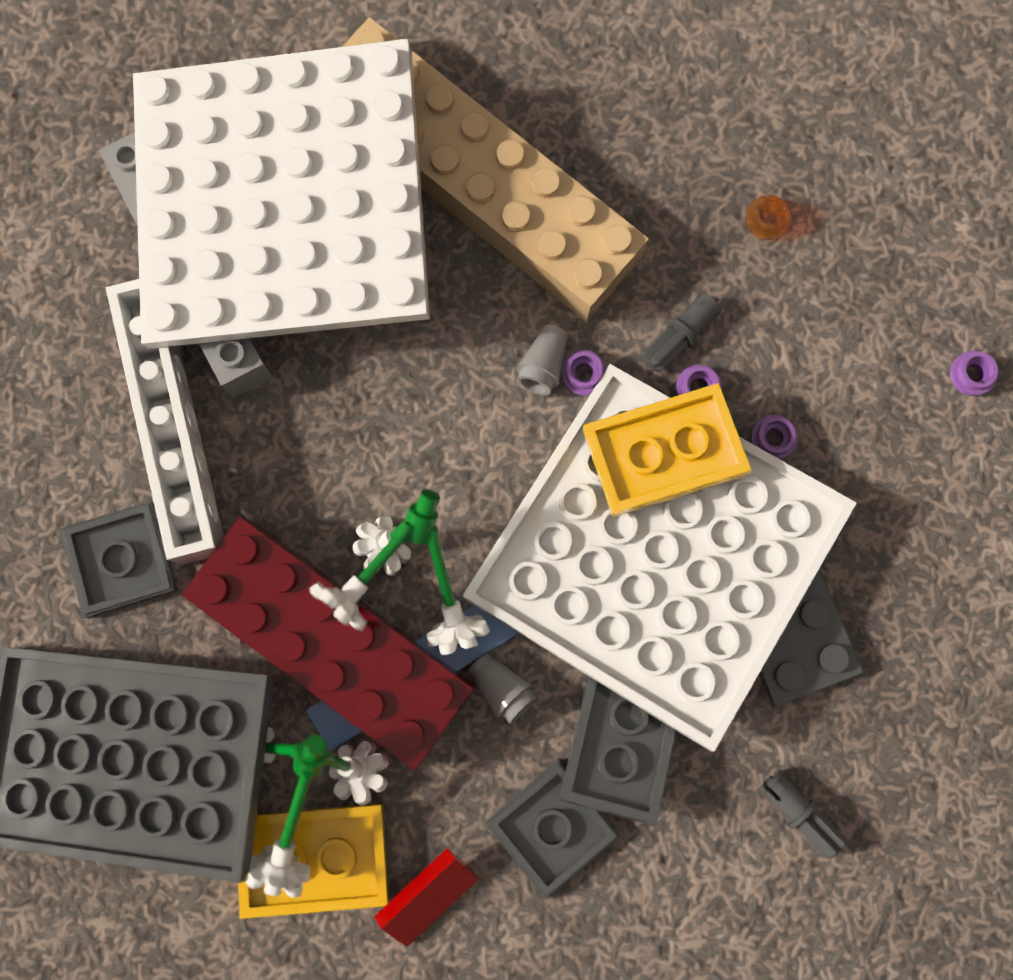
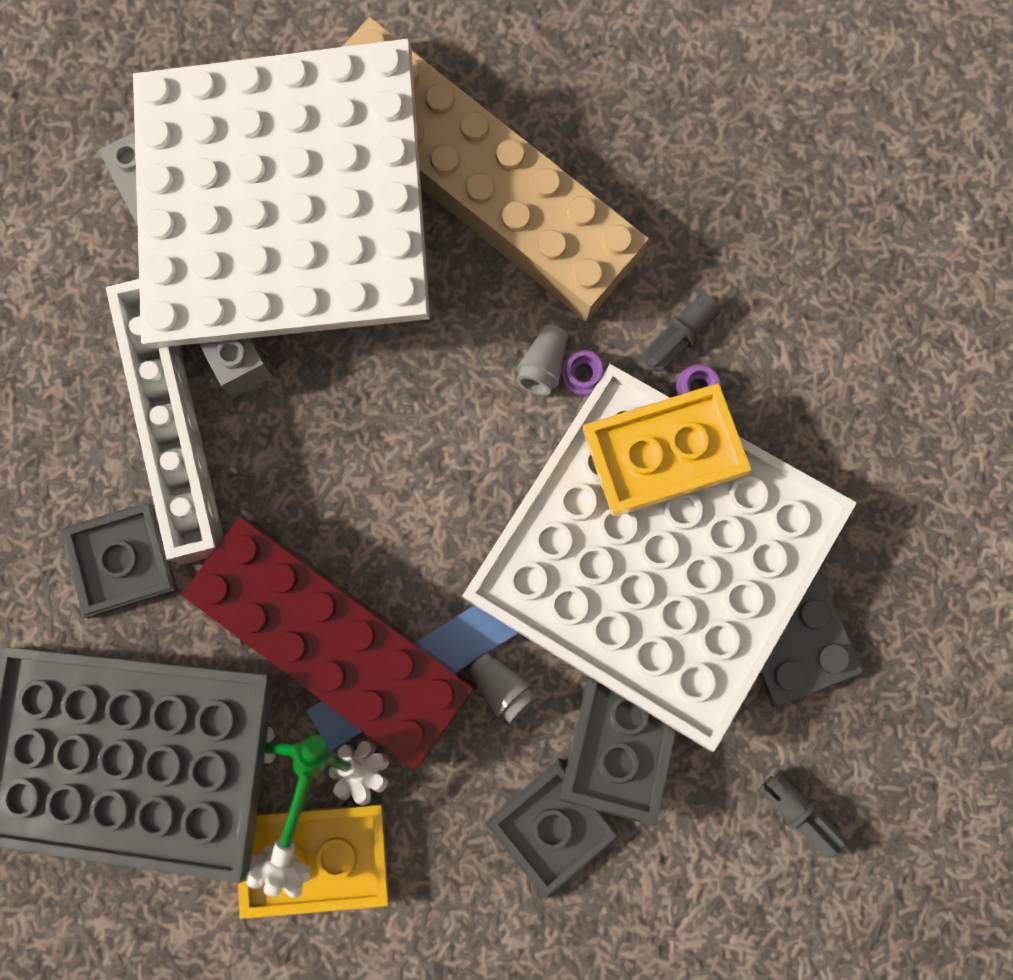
(385, 548): white plant -> none
(426, 897): red tile -> none
(777, 208): clear orange plate -> none
(780, 425): medium lavender plate -> none
(983, 364): medium lavender plate -> none

